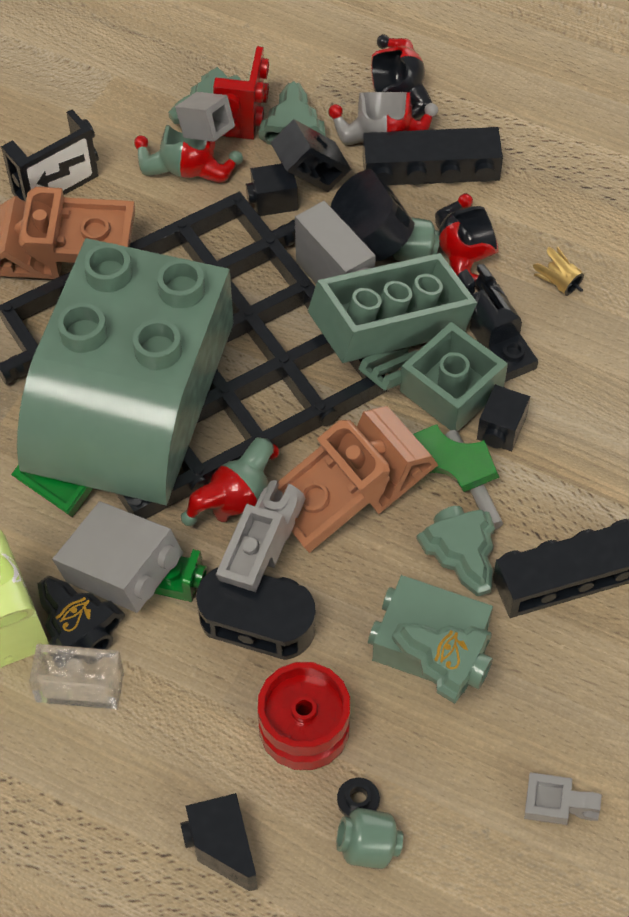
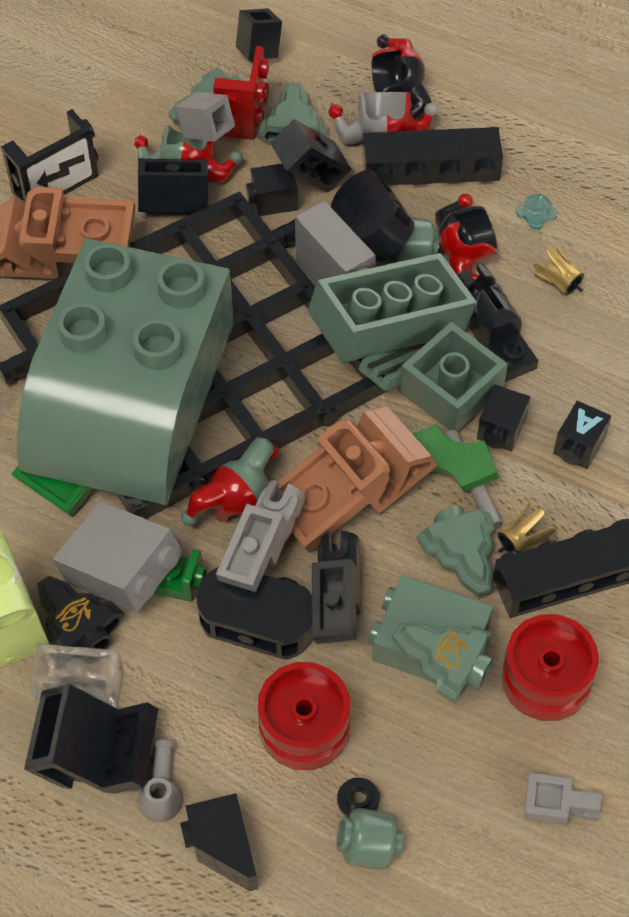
(90, 741): none -> black piece
(169, 805): none -> light grey bar
(172, 185): none -> black brick
(256, 29): none -> black brick
(336, 589): none -> black plate
(513, 536): none -> pearl gold piece
(536, 211): none -> clear light blue plate
(549, 667): none -> red wheel
(581, 434): none -> black brick

